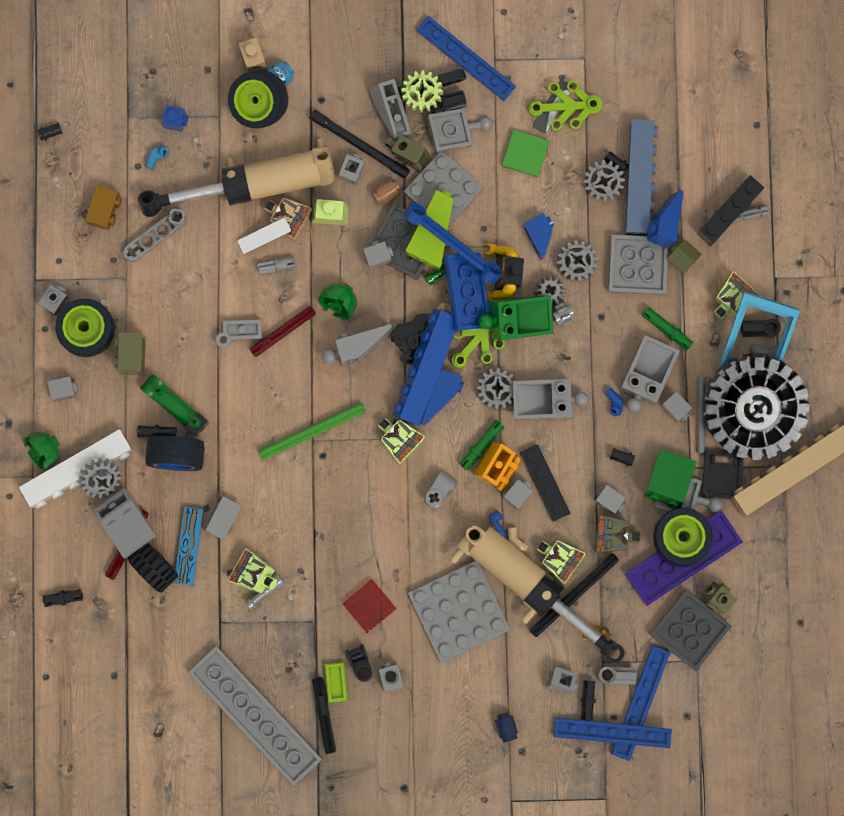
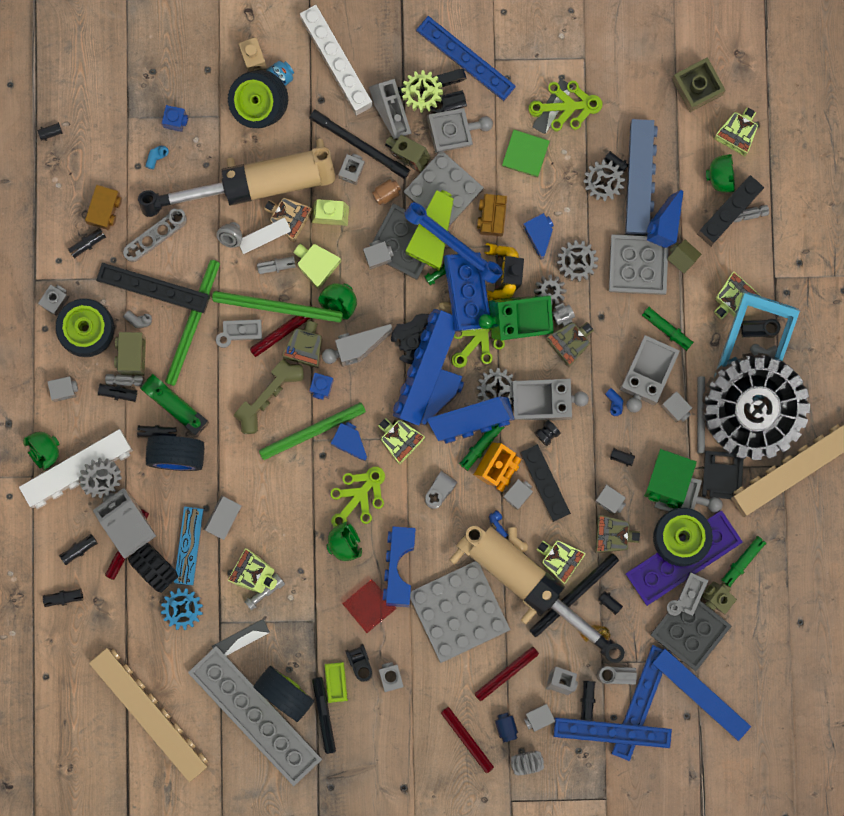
(78, 549): none -> black pin
(87, 243): none -> black pin
(117, 392): none -> black pin
(126, 380): none -> light grey axle
(138, 322): none -> light grey arm
(148, 714): none -> tan brick
(153, 288): none -> black tile
(189, 614): none -> dark azure gear
(191, 326): none -> bright green axle
(230, 235): none -> light grey brick
(243, 637): none -> sticker
(248, 414): none -> olive plate
(277, 306): none -> bright green axle
(283, 693): none -> black wheel
(305, 346): none -> torso
(316, 263): none -> yellowish green torso
(321, 386): none -> blue brick
(336, 60): none -> white brick
(343, 542): none -> green cylinder
(349, 441): none -> blue slope
(360, 494): none -> lime plant
(402, 542): none -> blue arch
(467, 740): none -> dark red axle
(472, 419): none -> blue slope
(493, 215): none -> pearl gold brick
(506, 674): none -> dark red axle
(527, 763): none -> light grey gear
(539, 718): none -> light grey brick
(547, 433): none -> black wheel
(570, 342): none -> torso
(610, 602): none -> black pin
(689, 596): none -> light grey hinge
(698, 84): none -> olive brick
(701, 694): none -> blue tile
(722, 174): none -> green cylinder
(738, 132): none -> torso
(739, 566): none -> green pin

